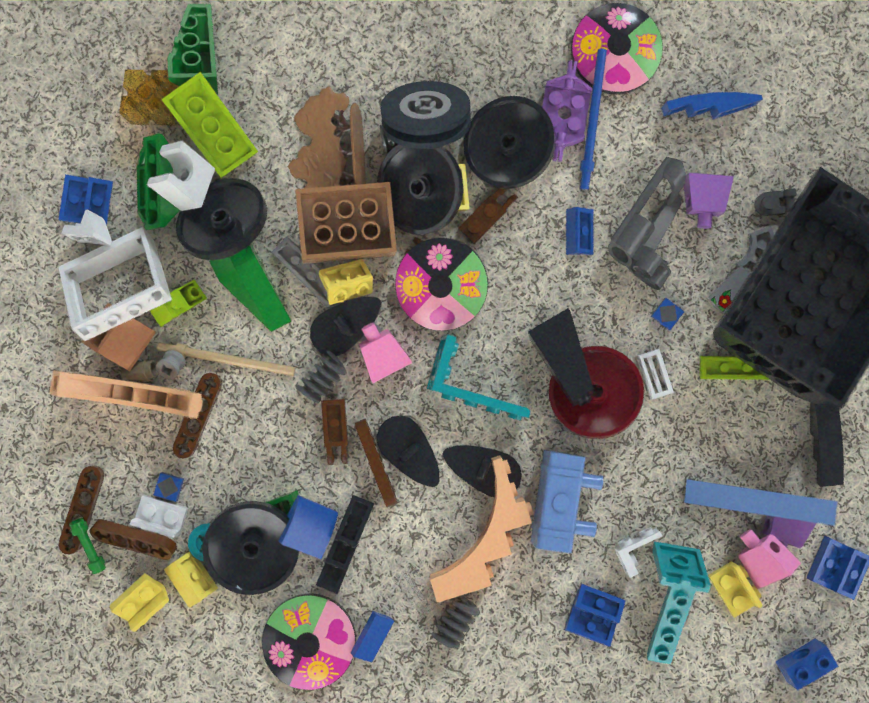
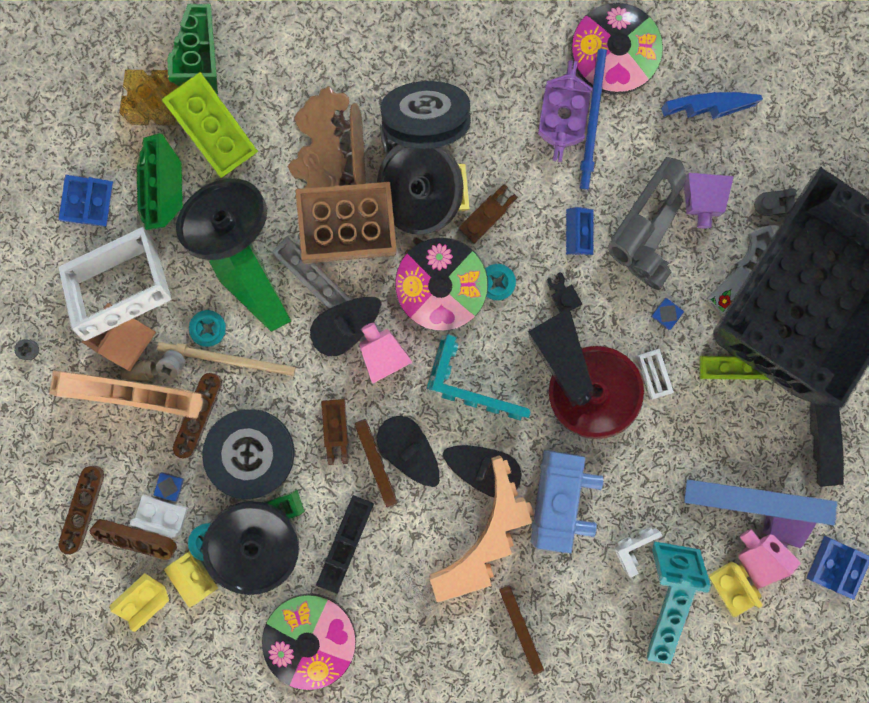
(23, 343): none -> dark grey bush
(79, 528): green bar -> none
(90, 231): white slope -> none
(182, 300): lime slope -> none
(189, 180): white piece -> none
(196, 328): none -> teal gear
(220, 454): none -> black wheel
(309, 527): blue slope -> none
(322, 378): dark grey piece -> none
(347, 281): light yellow bracket -> none
(372, 636): blue tile -> none
(456, 623): dark grey piece -> none
(508, 281): none -> teal gear
(509, 142): black dish -> none
(521, 630): none -> reddish brown beam
(565, 296): none -> black plate
(595, 615): blue slope -> none
(807, 664): blue brick -> none

